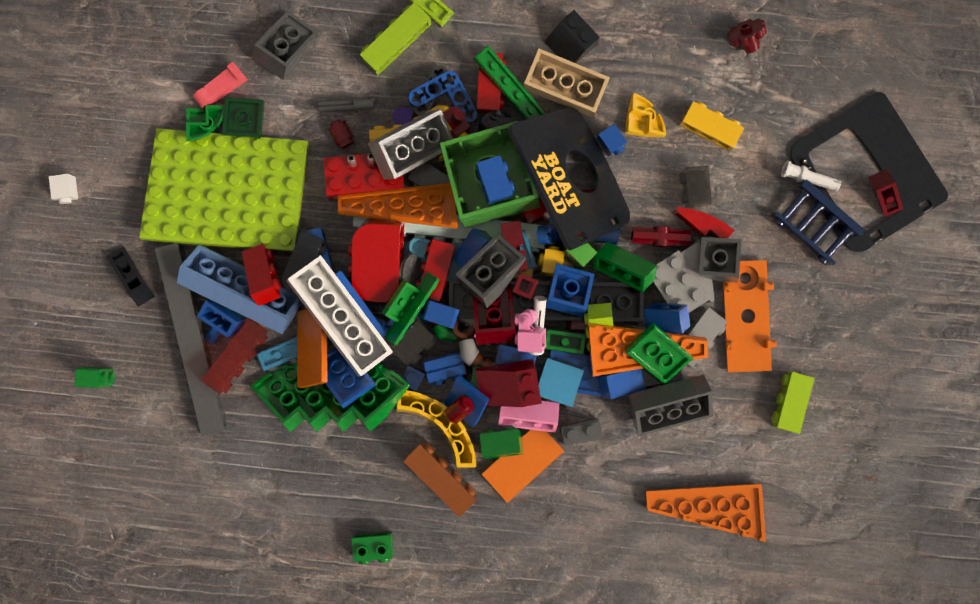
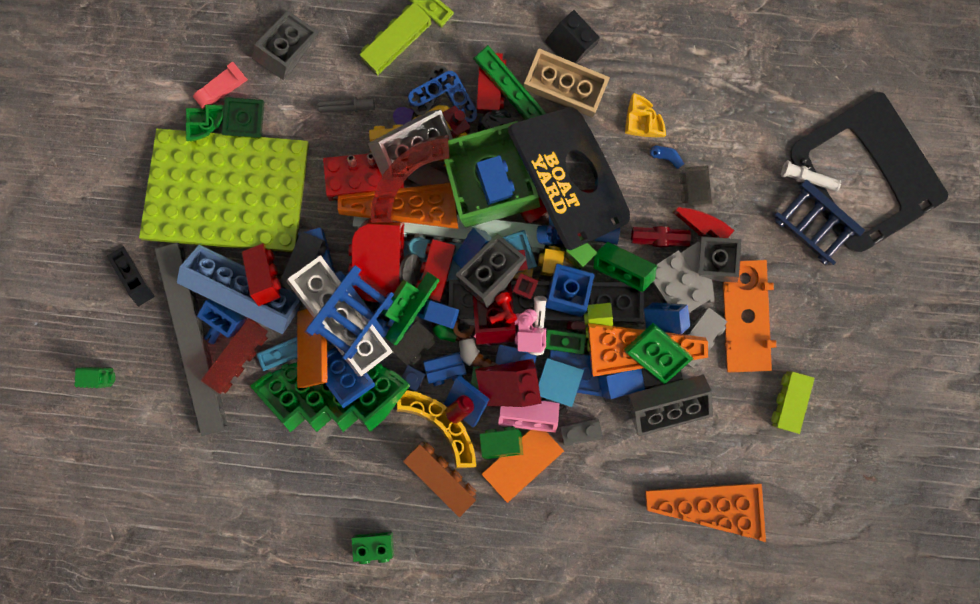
(63, 188): white brick -> none
(329, 311): none -> blue fence
(341, 133): dark red brick -> none
(402, 167): none -> clear red brick
(503, 300): none -> red piece
(512, 233): dark red brick -> none
(612, 140): blue brick -> none
(667, 153): none -> blue arm
(712, 126): yellow brick -> none
(747, 35): dark red plant -> none
(886, 192): dark red slope -> none

